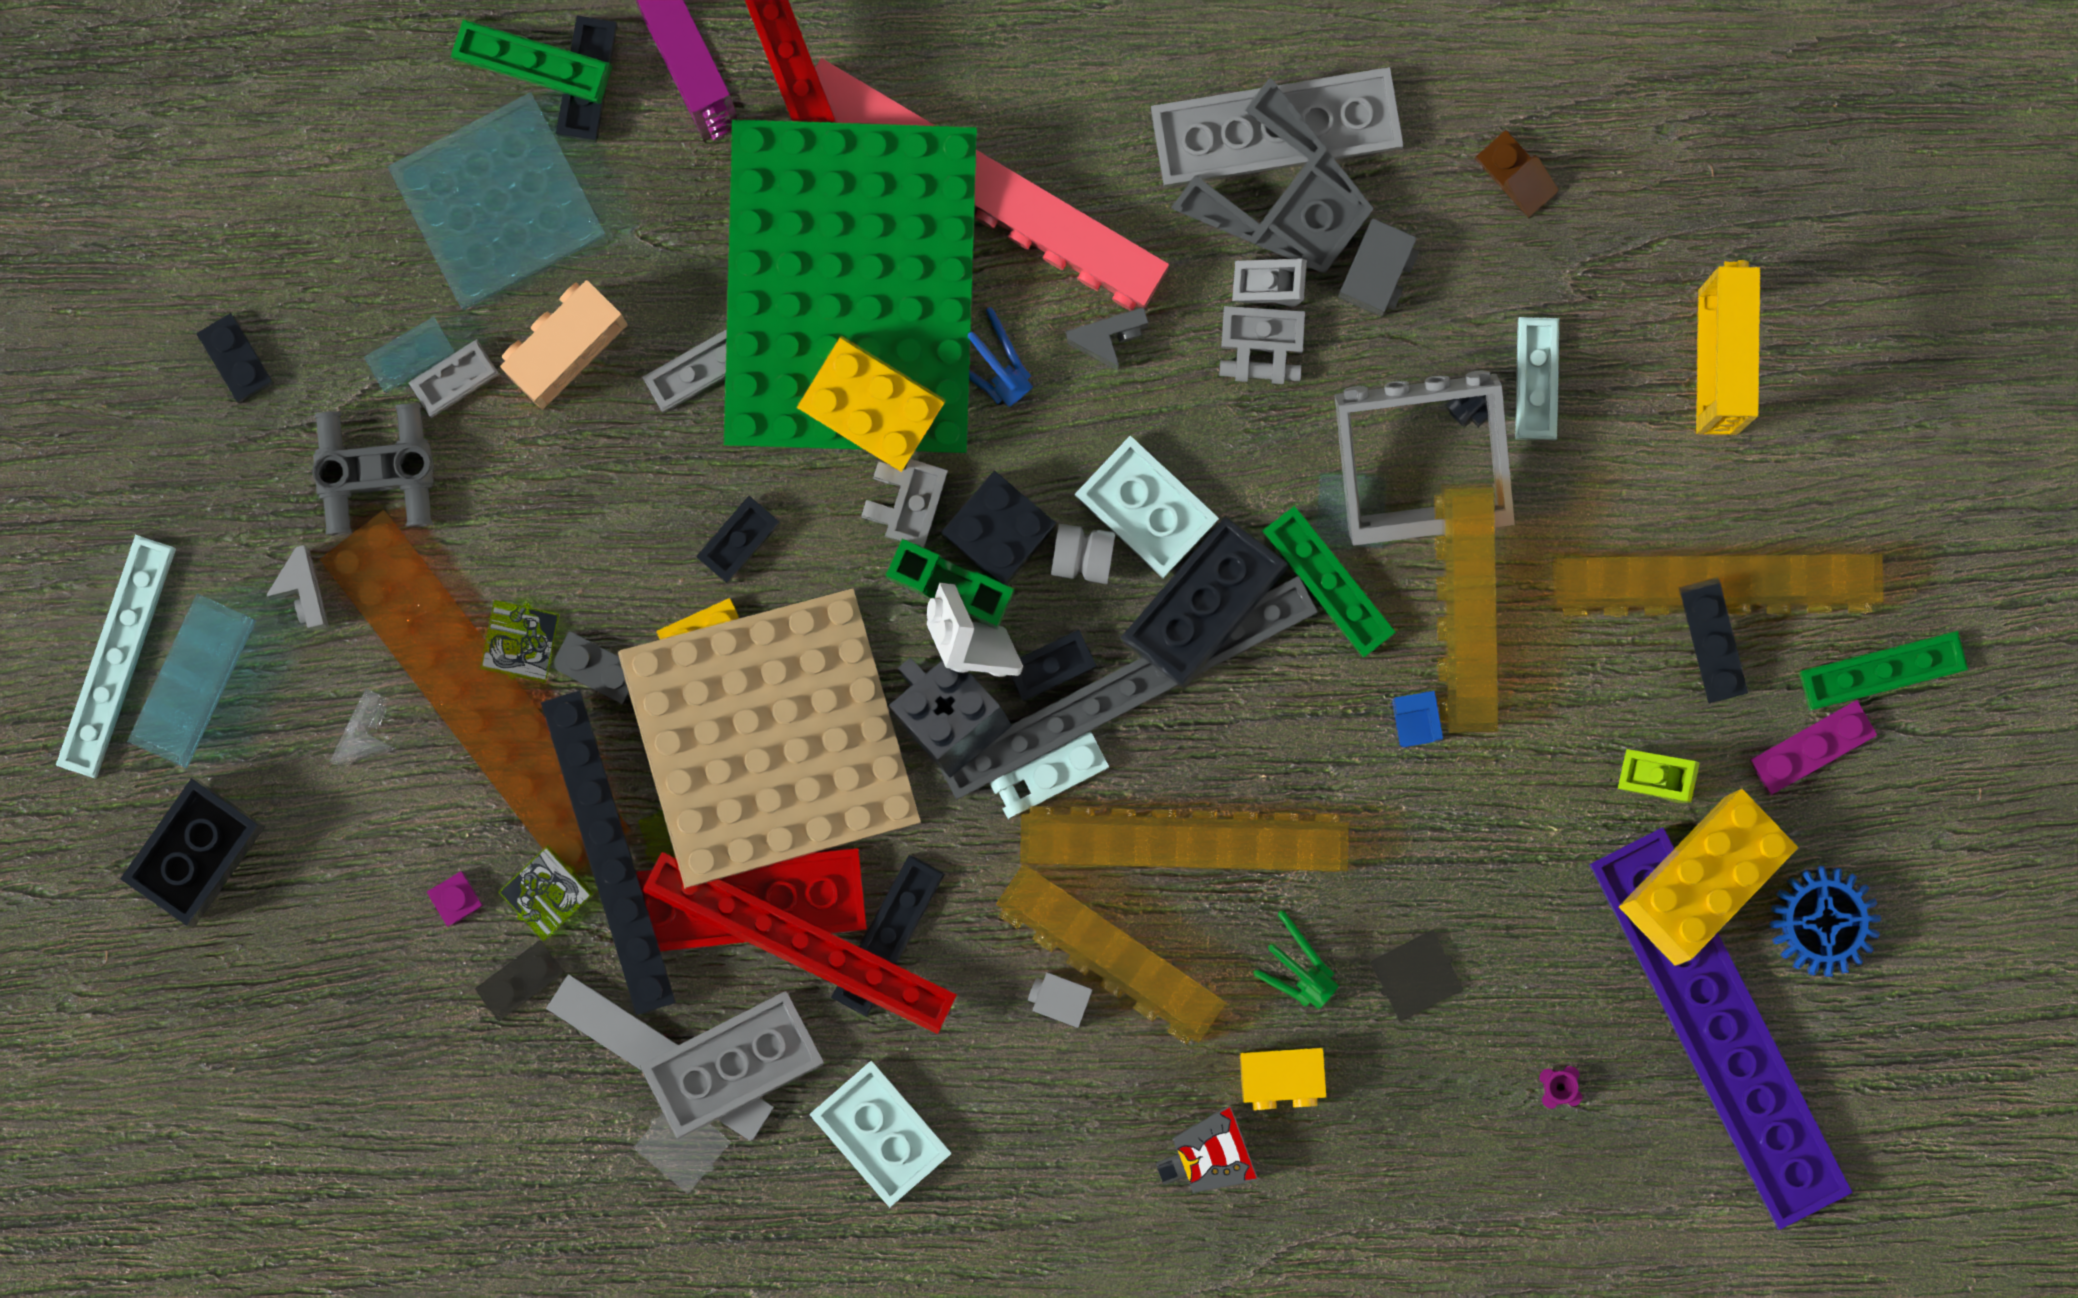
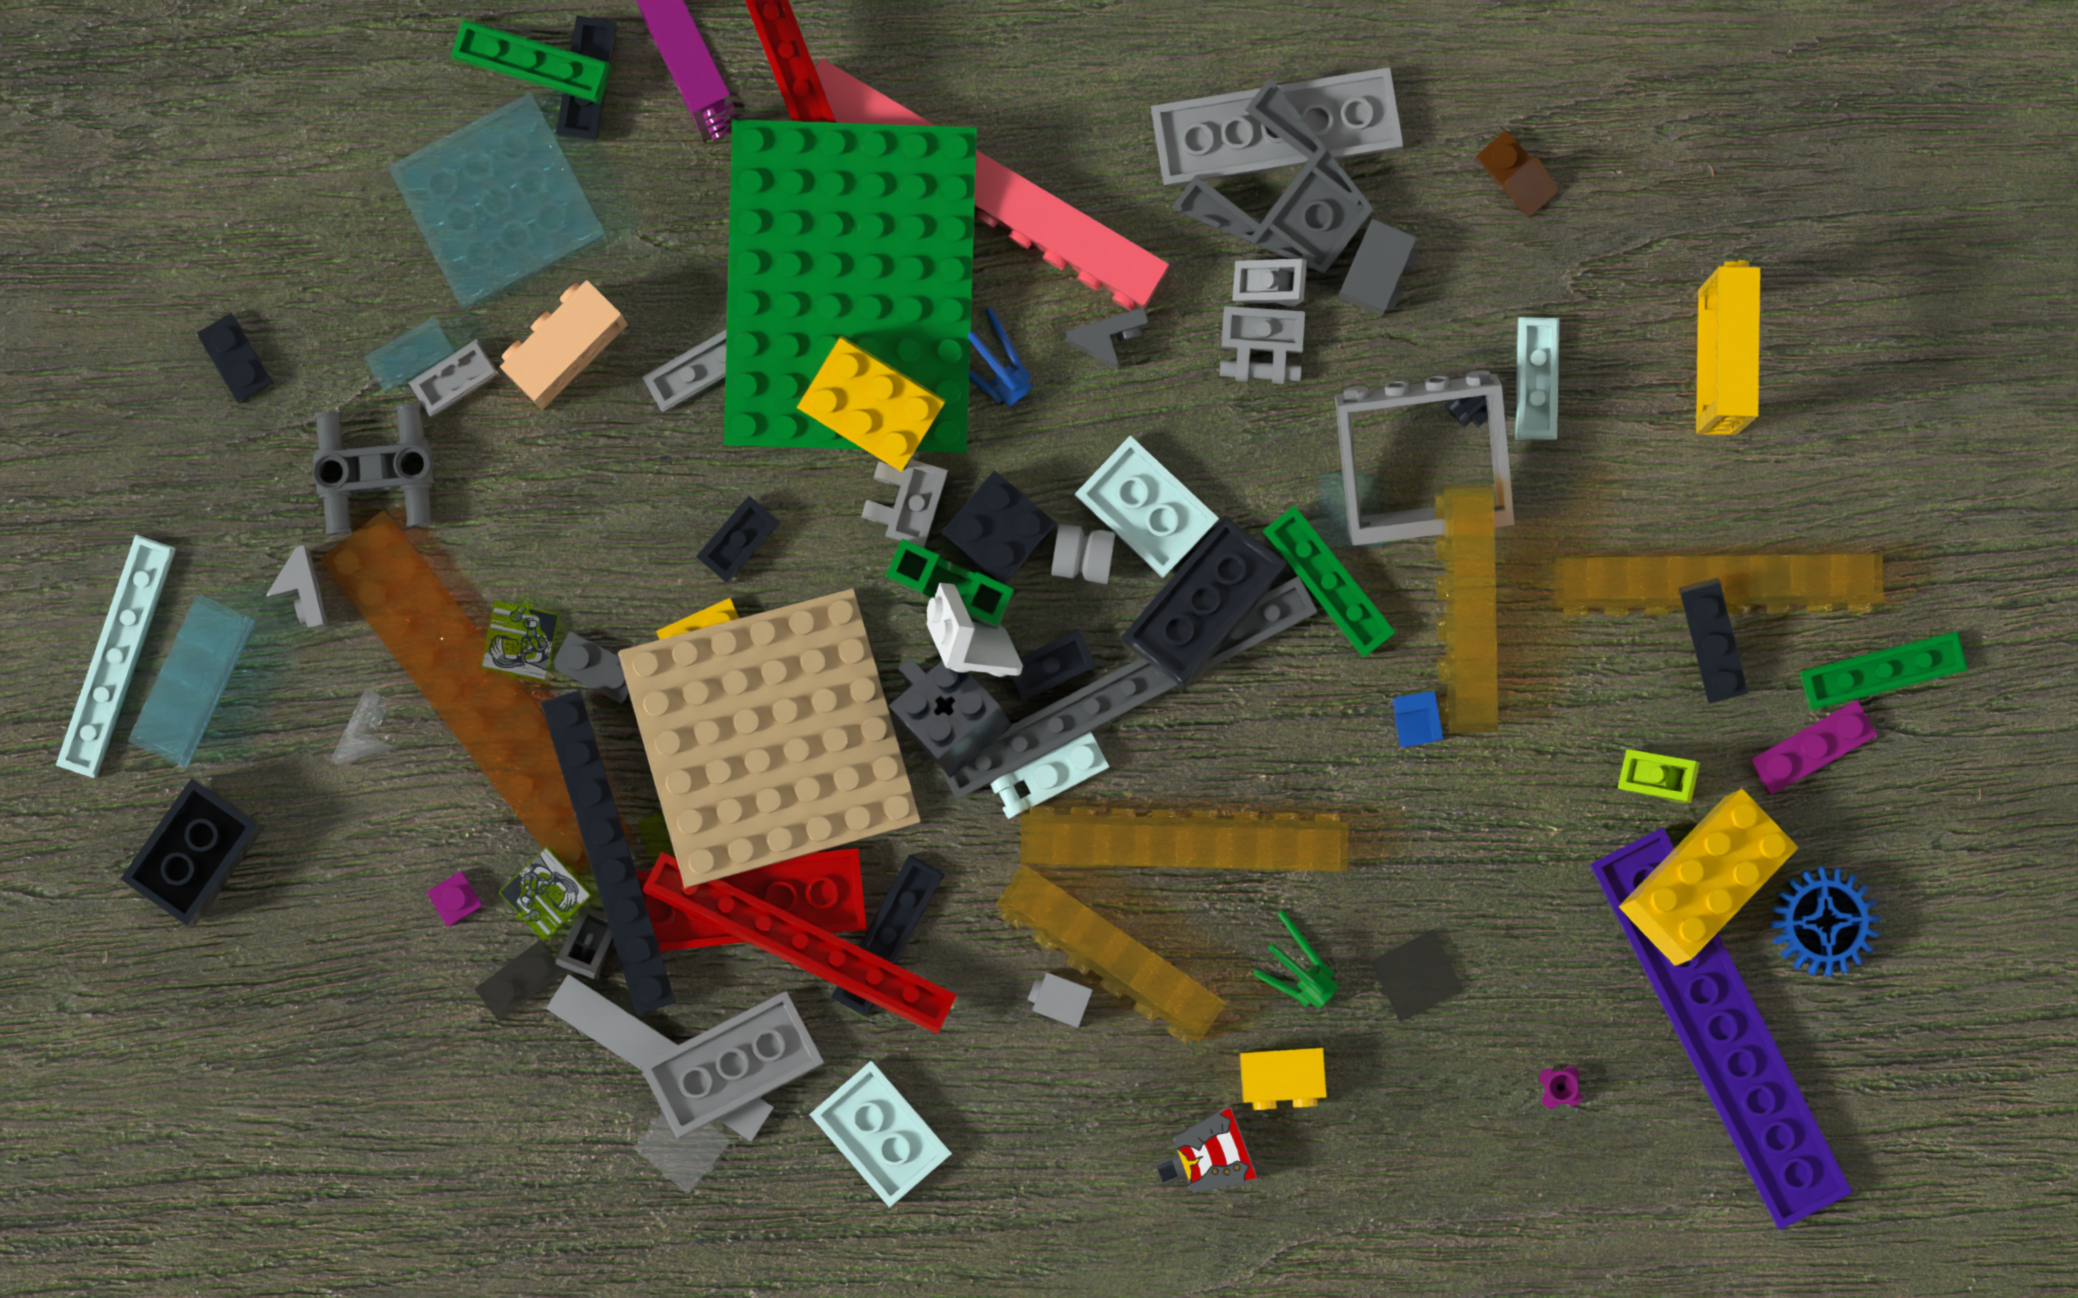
(587, 944): none -> dark grey slope

